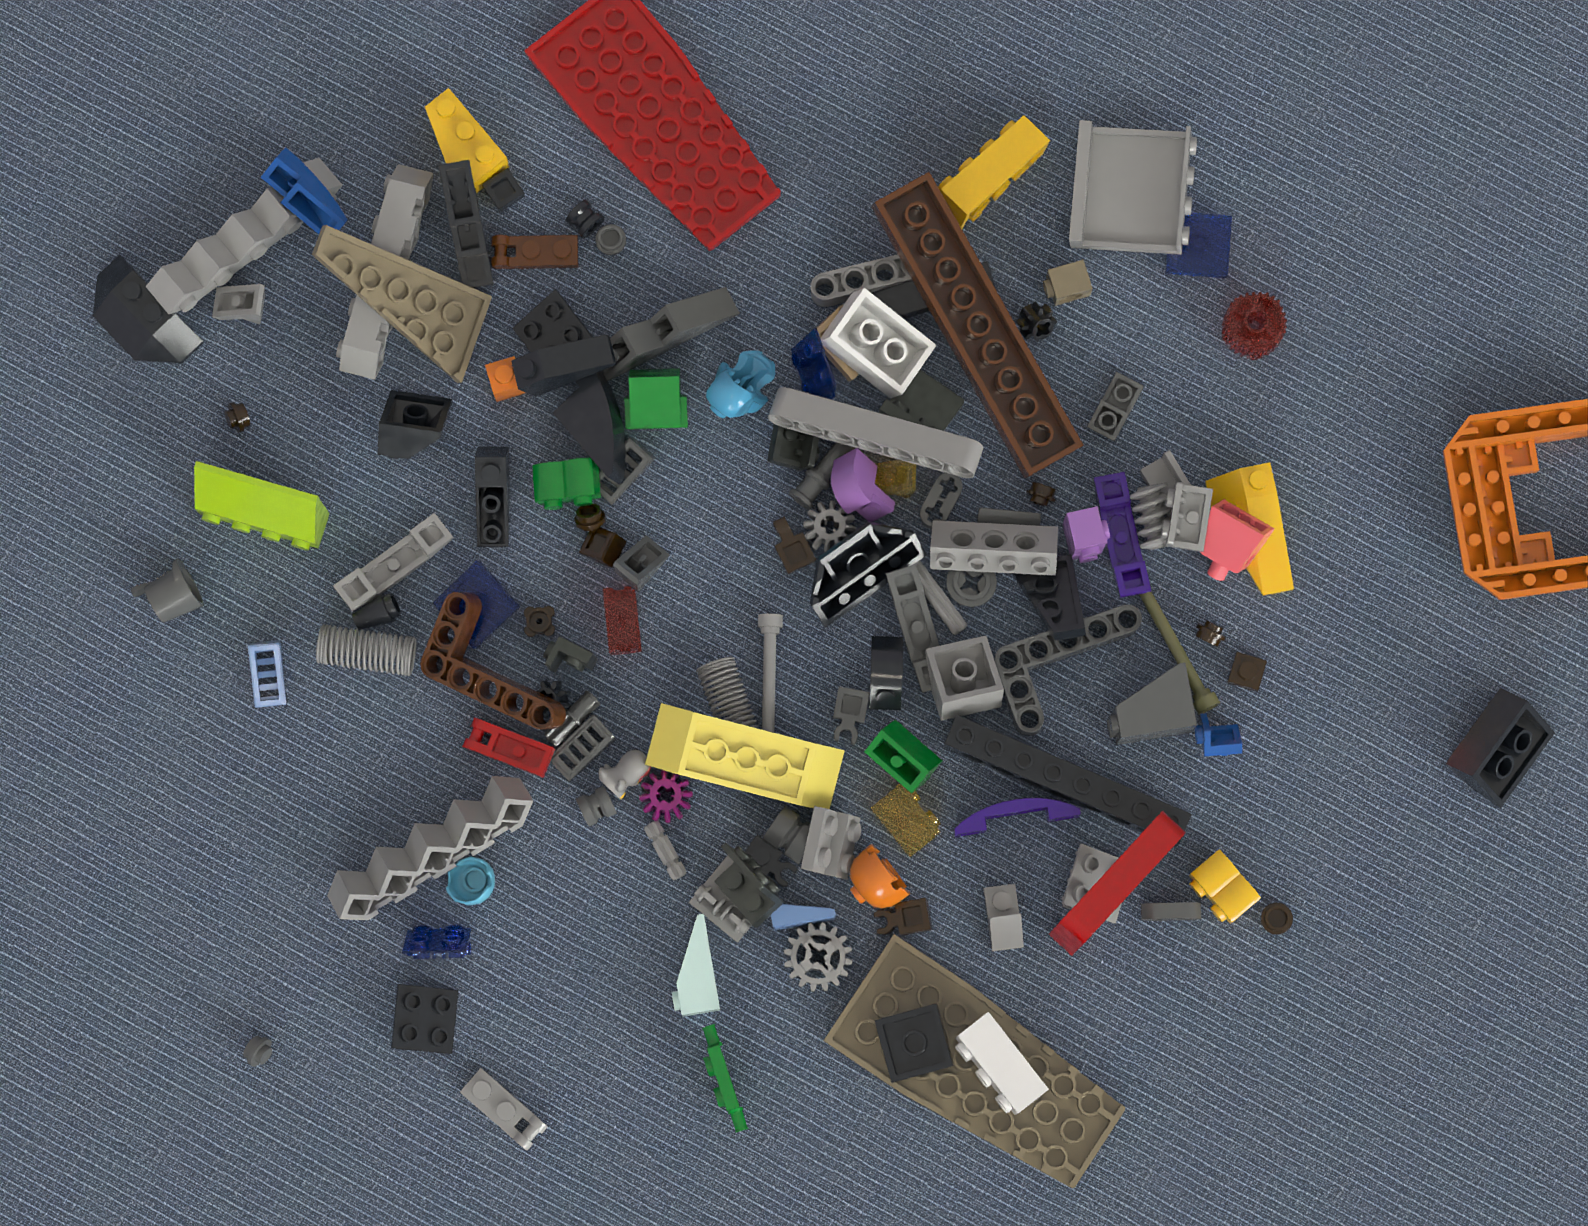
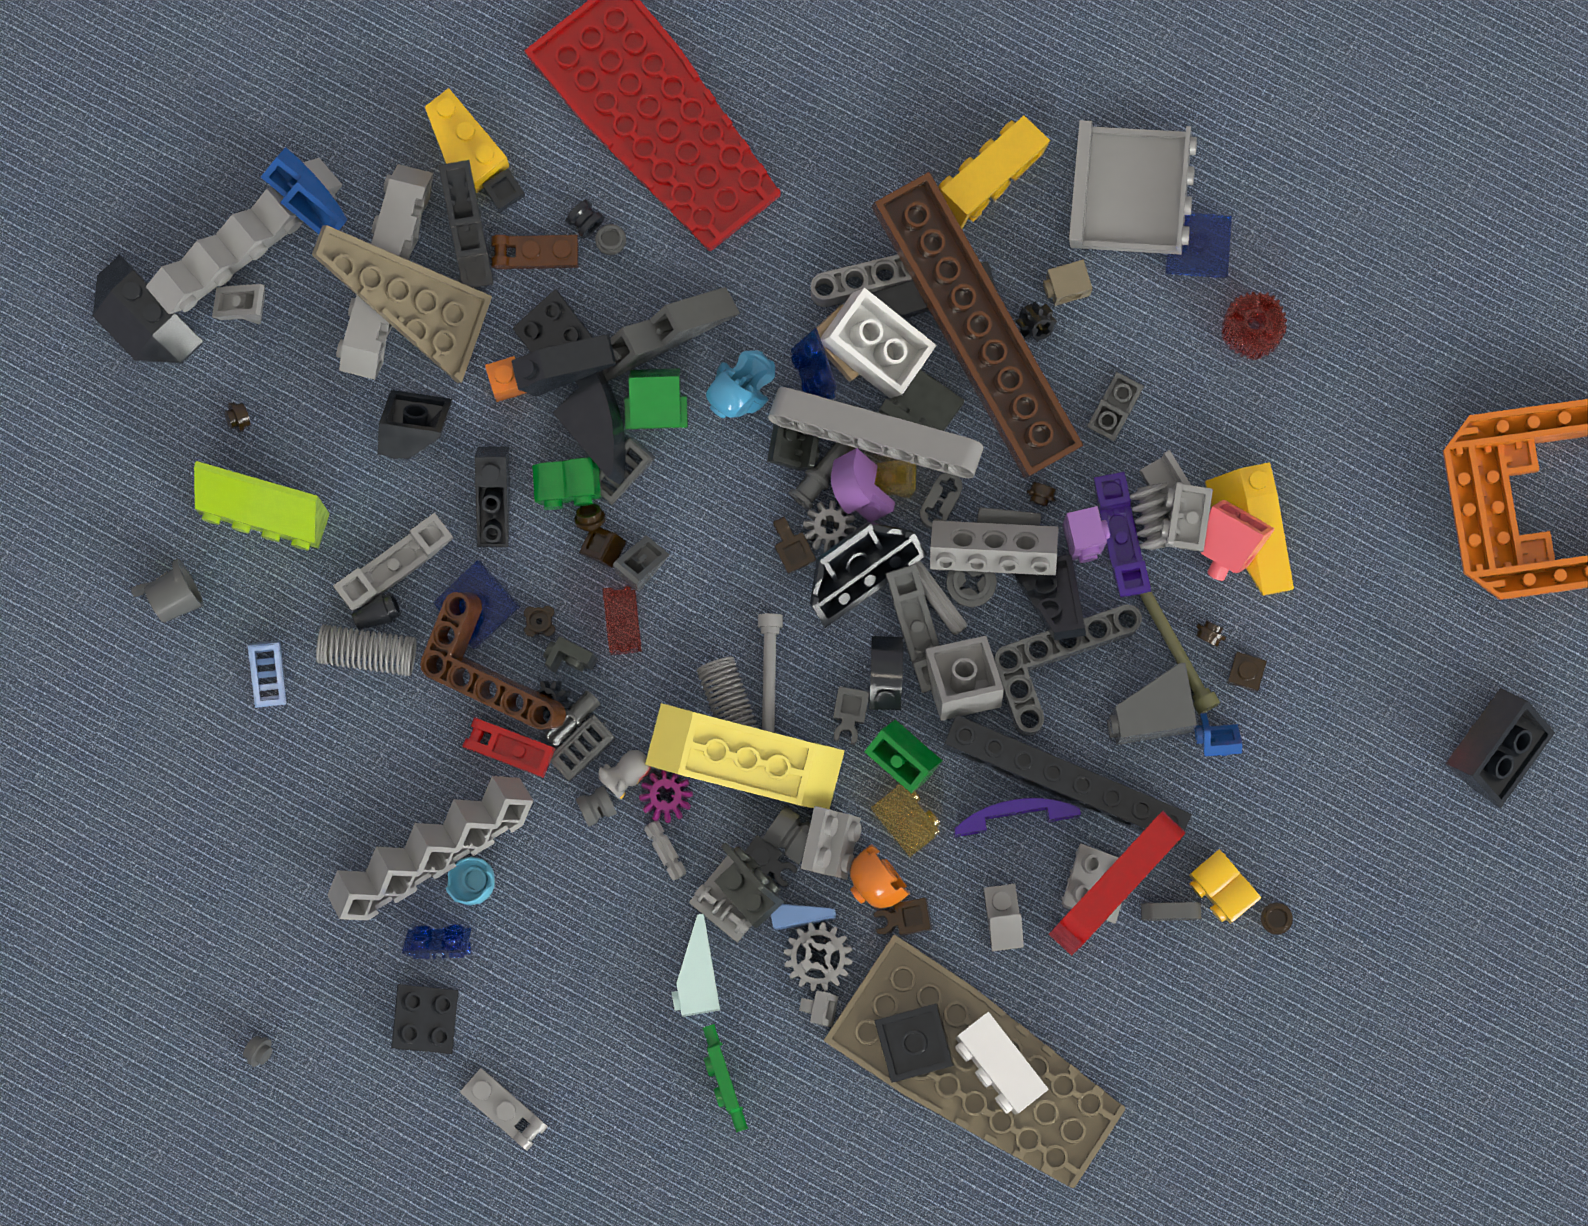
(821, 1008): none -> light grey tile

